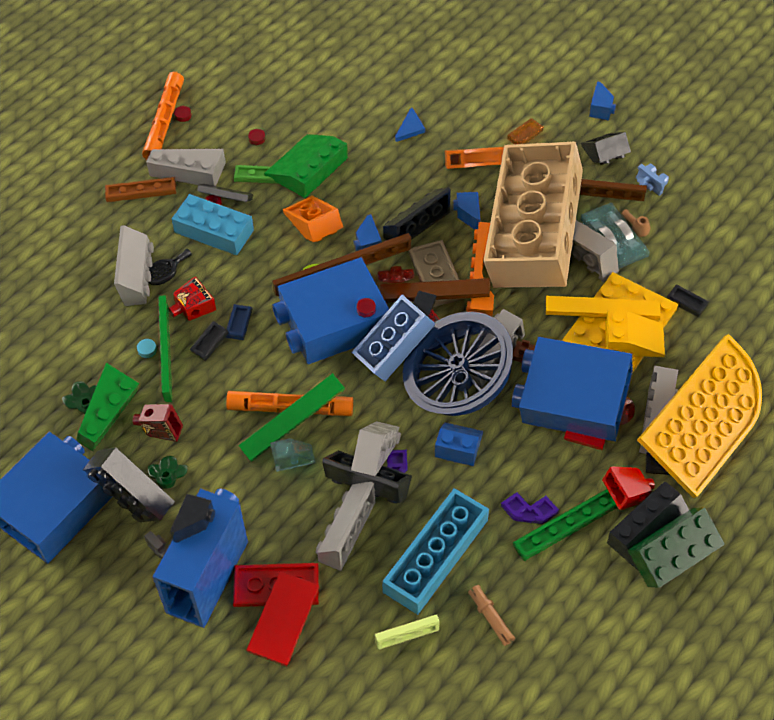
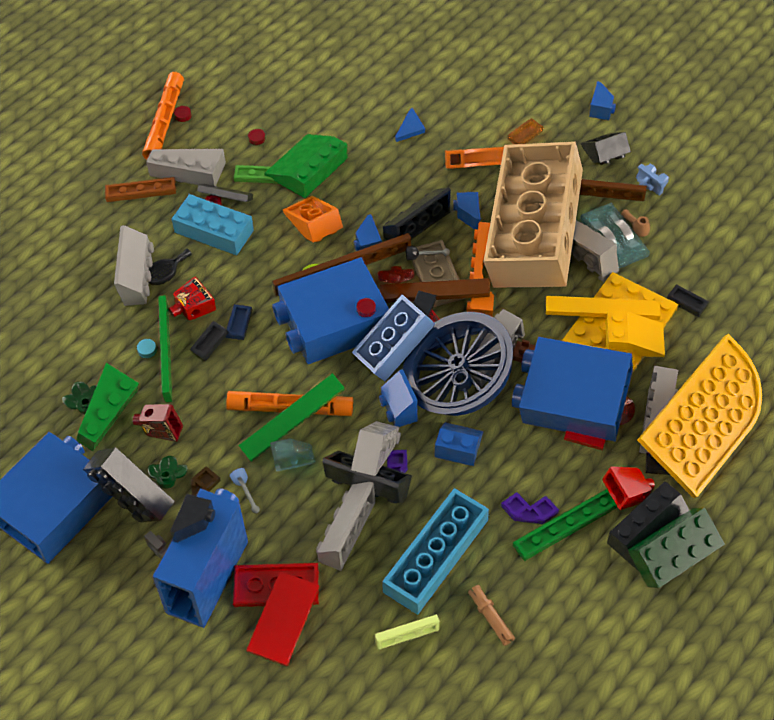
(205, 480): none -> dark brown tile
(239, 478): none -> hinge
(399, 400): none -> slope
(412, 252): none -> hinge

